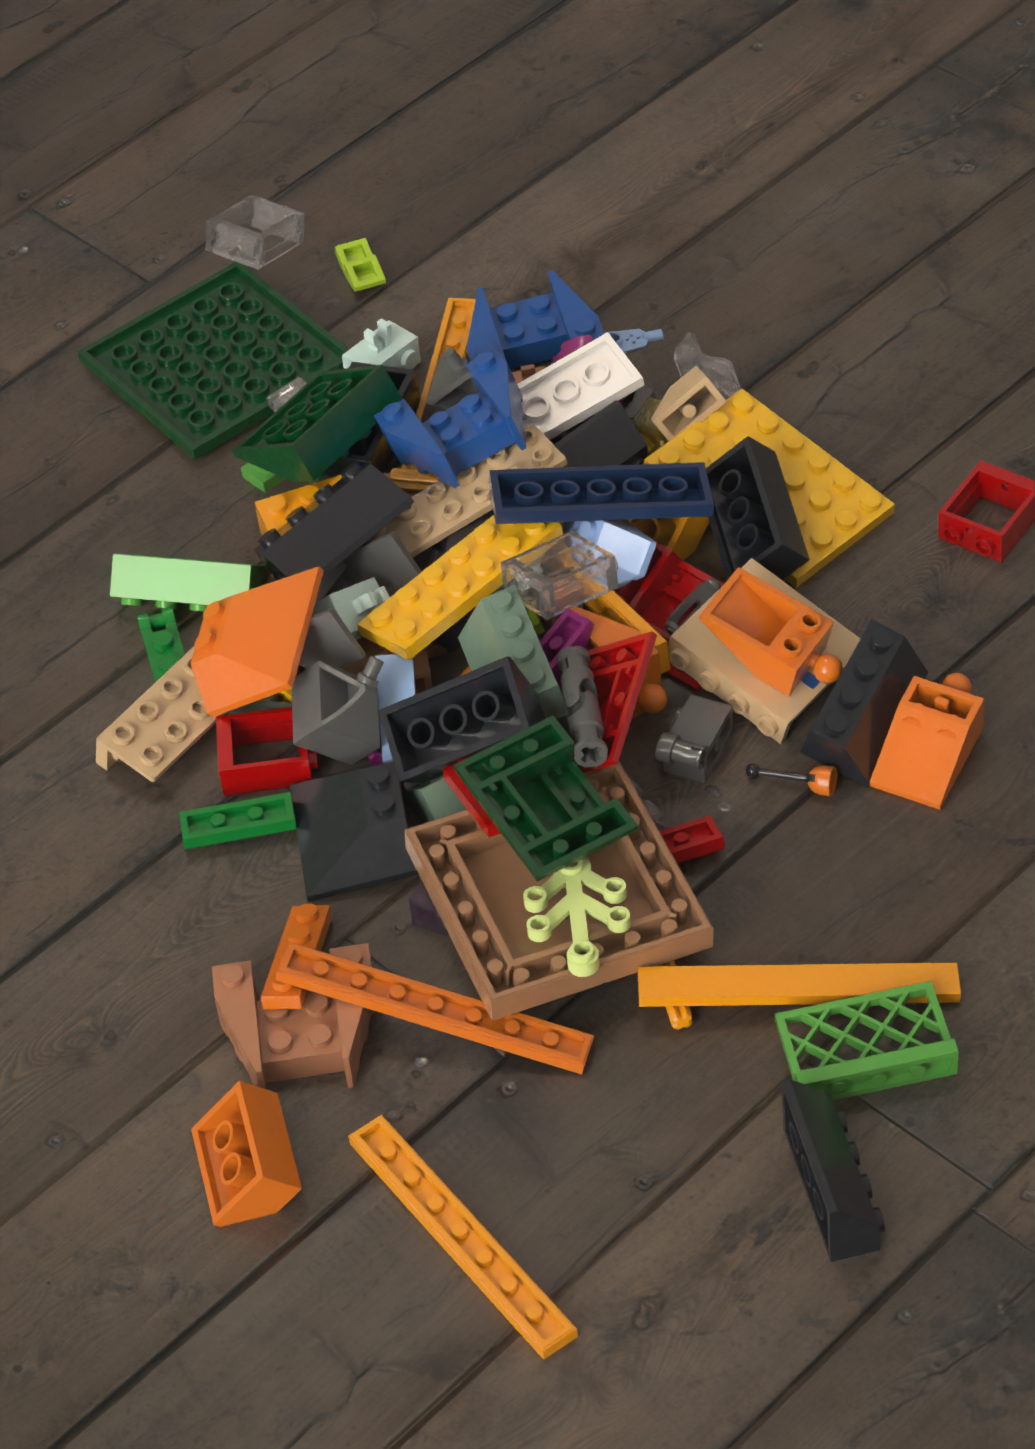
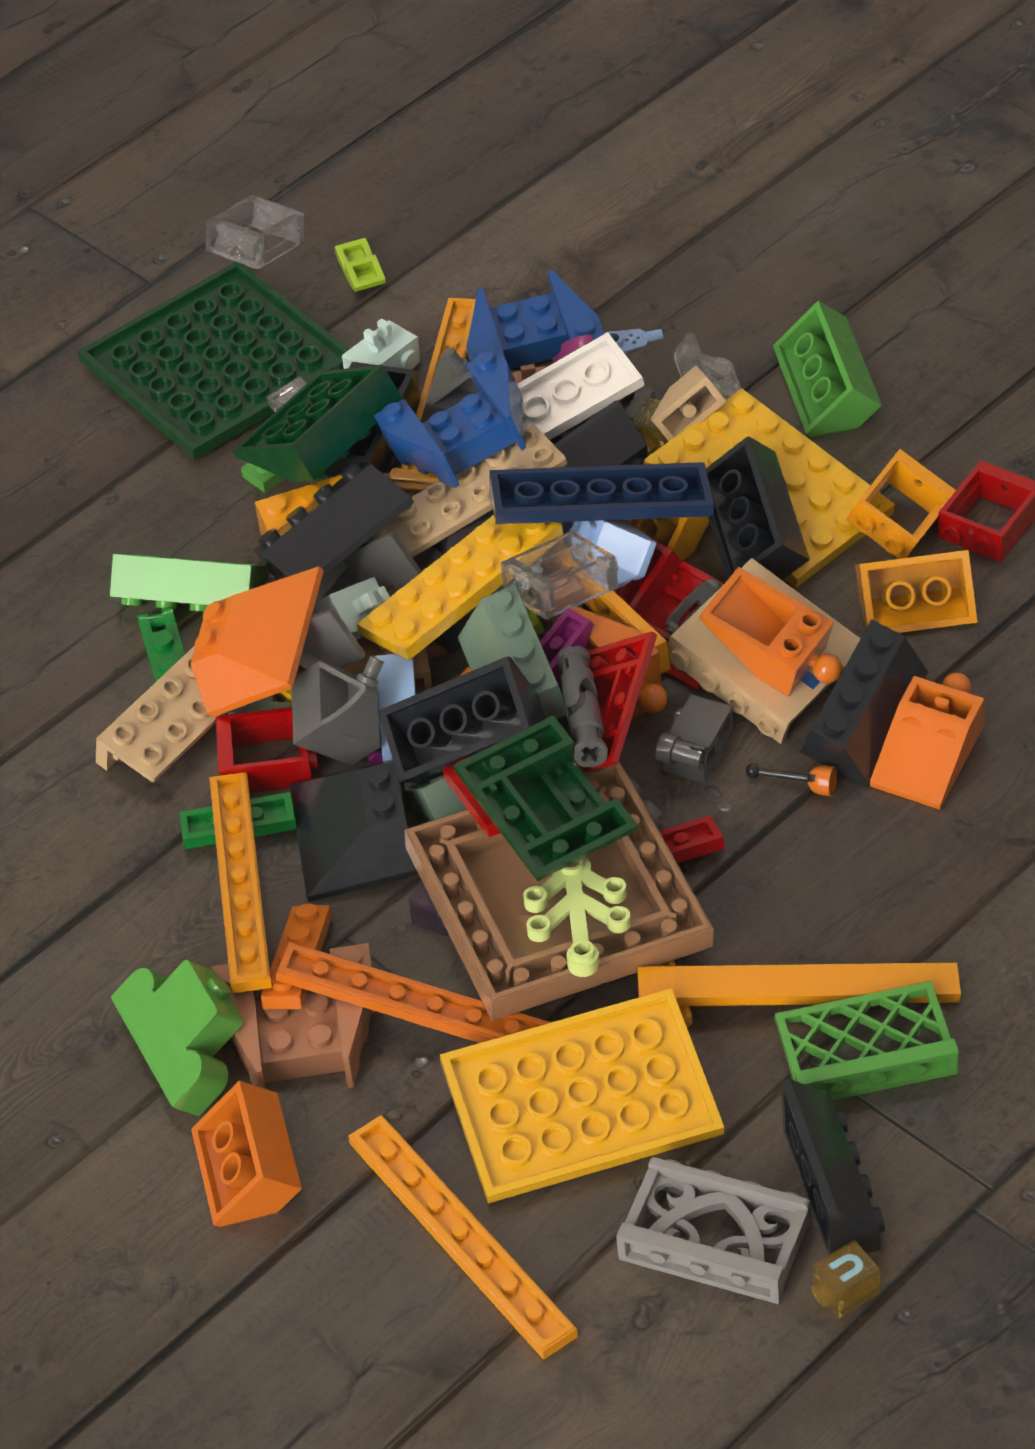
(180, 1029): none -> bright green brick
(240, 883): none -> light orange tile
(581, 1095): none -> yellow plate
(709, 1192): none -> light grey fence
(826, 372): none -> bright green slope
(845, 1279): none -> clear yellow brick
(903, 474): none -> light orange window
(918, 591): none -> light orange slope

